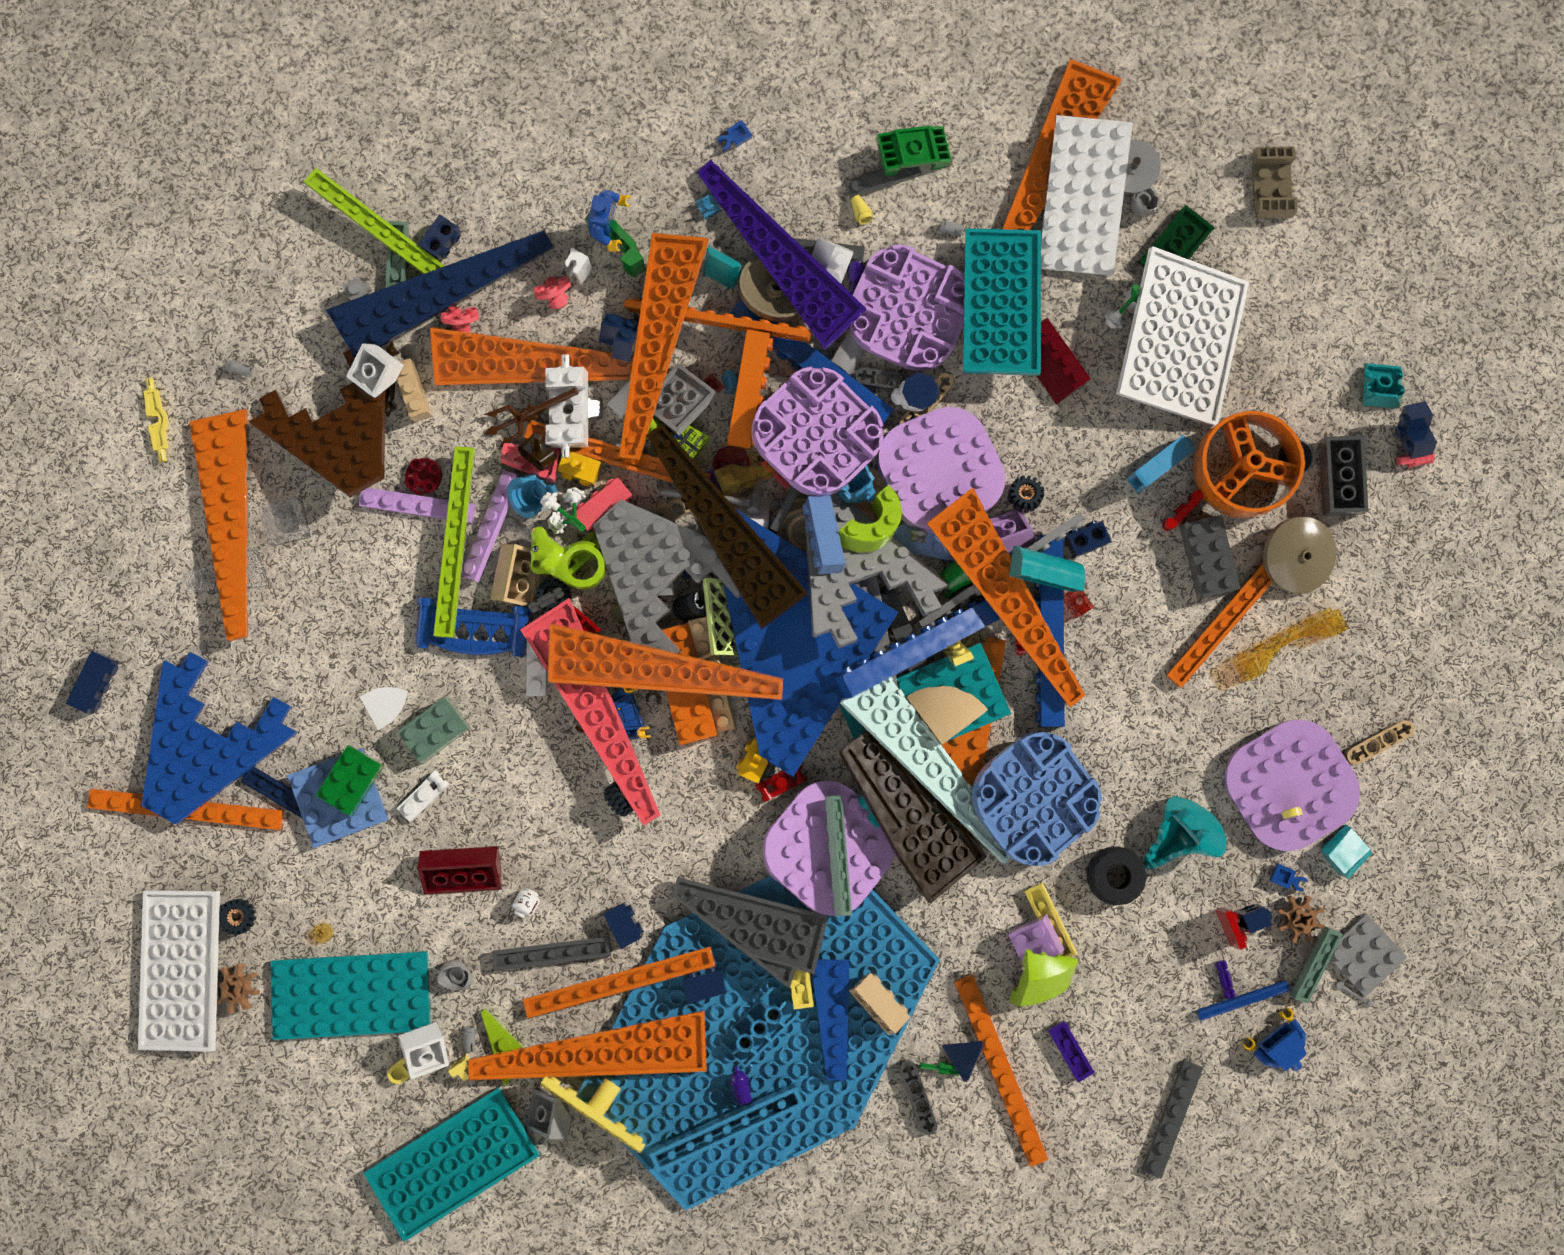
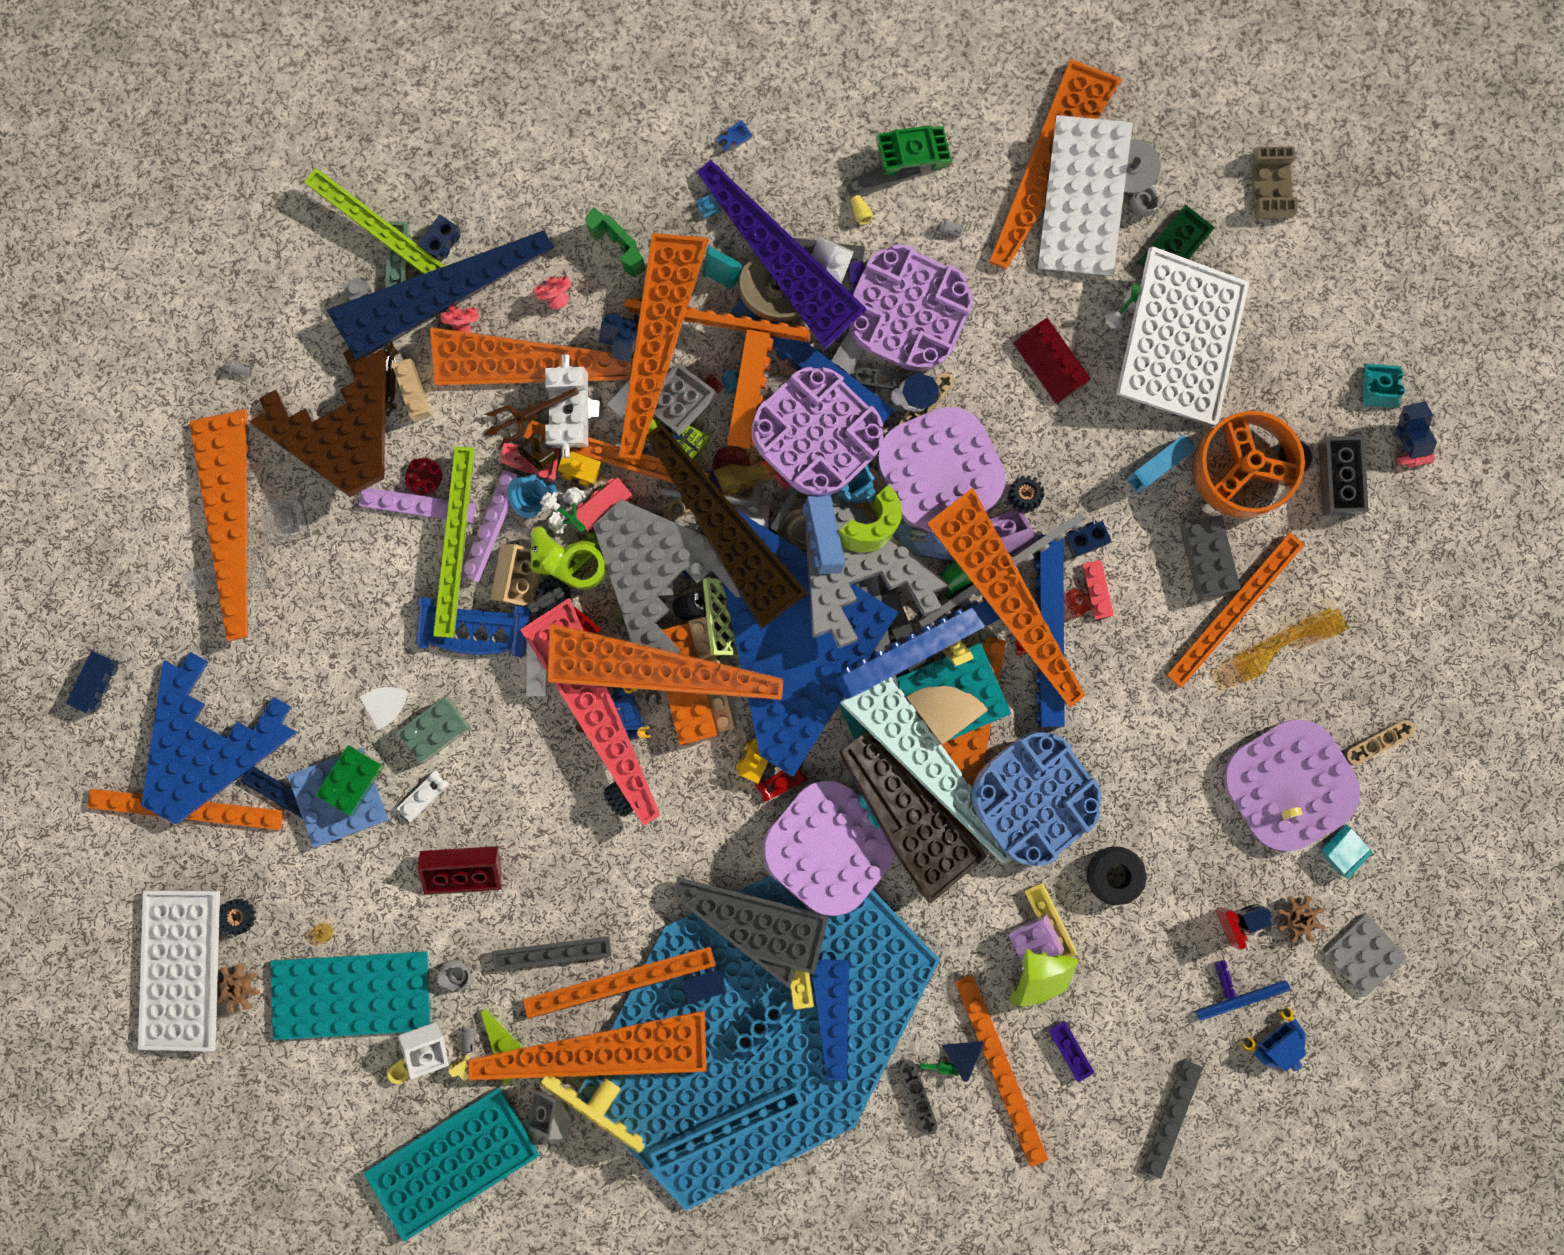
(157, 430): light yellow piece -> none
(374, 369): white slope -> none
(525, 902): white head -> none
(581, 265): white hinge -> none
(602, 216): blue torso -> none
(624, 925): dark blue brick -> none
(740, 1087): dark purple piece -> none
(838, 856): sand green plate -> none
(880, 1003): tan brick -> none
(1002, 302): teal plate -> none
(1047, 570): teal brick -> none
(1097, 589): none -> coral plate
(1183, 510): red plate -> none
(1184, 831): teal animal -> none
(1286, 877): blue plate -> none
(1299, 554): dark tan dish -> none
(1316, 964): sand green plate -> none
(1340, 985): light grey hinge -> none

